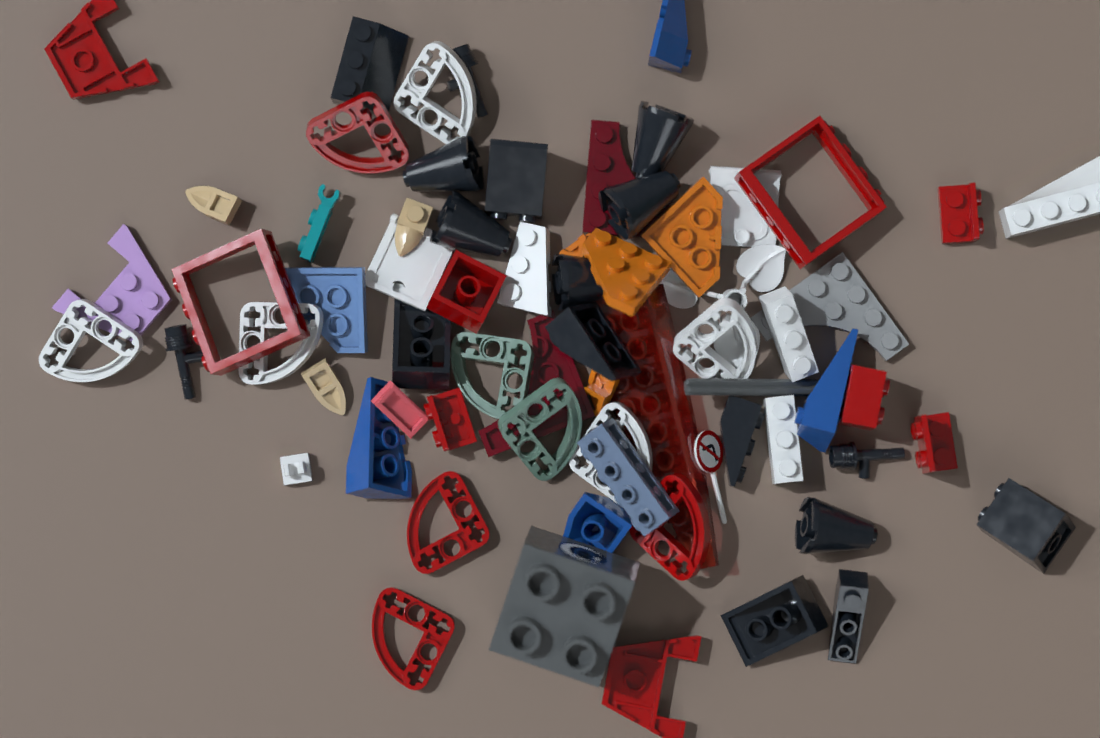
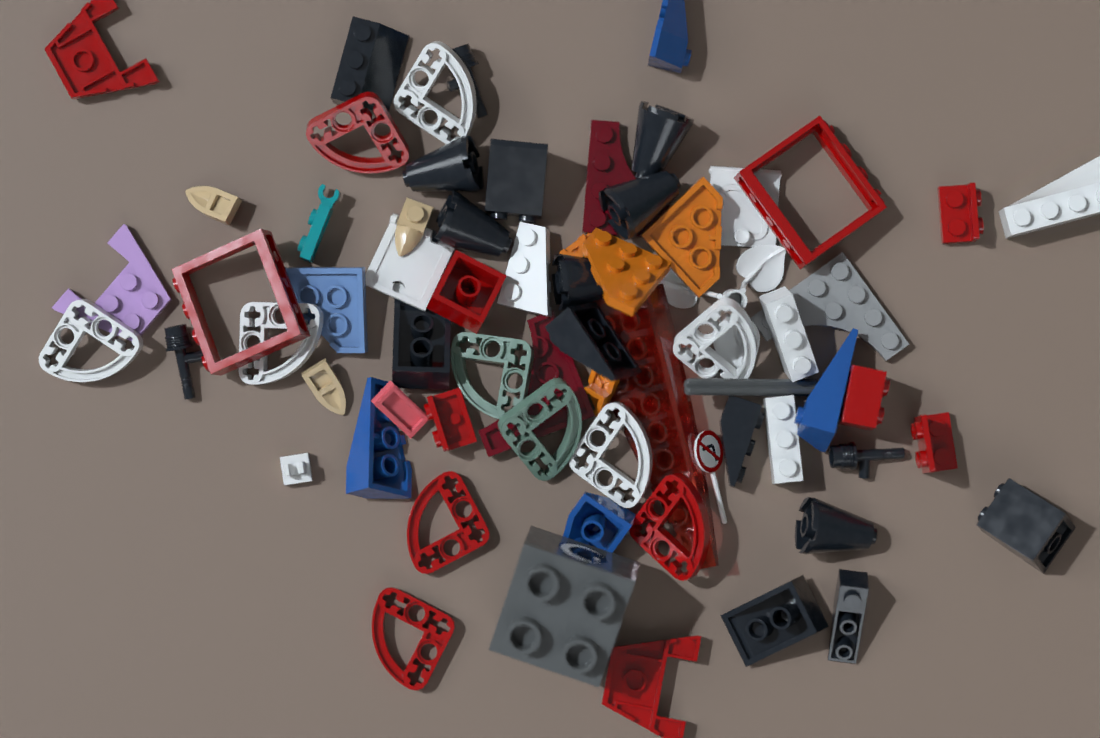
(627, 477): sand blue brick -> none

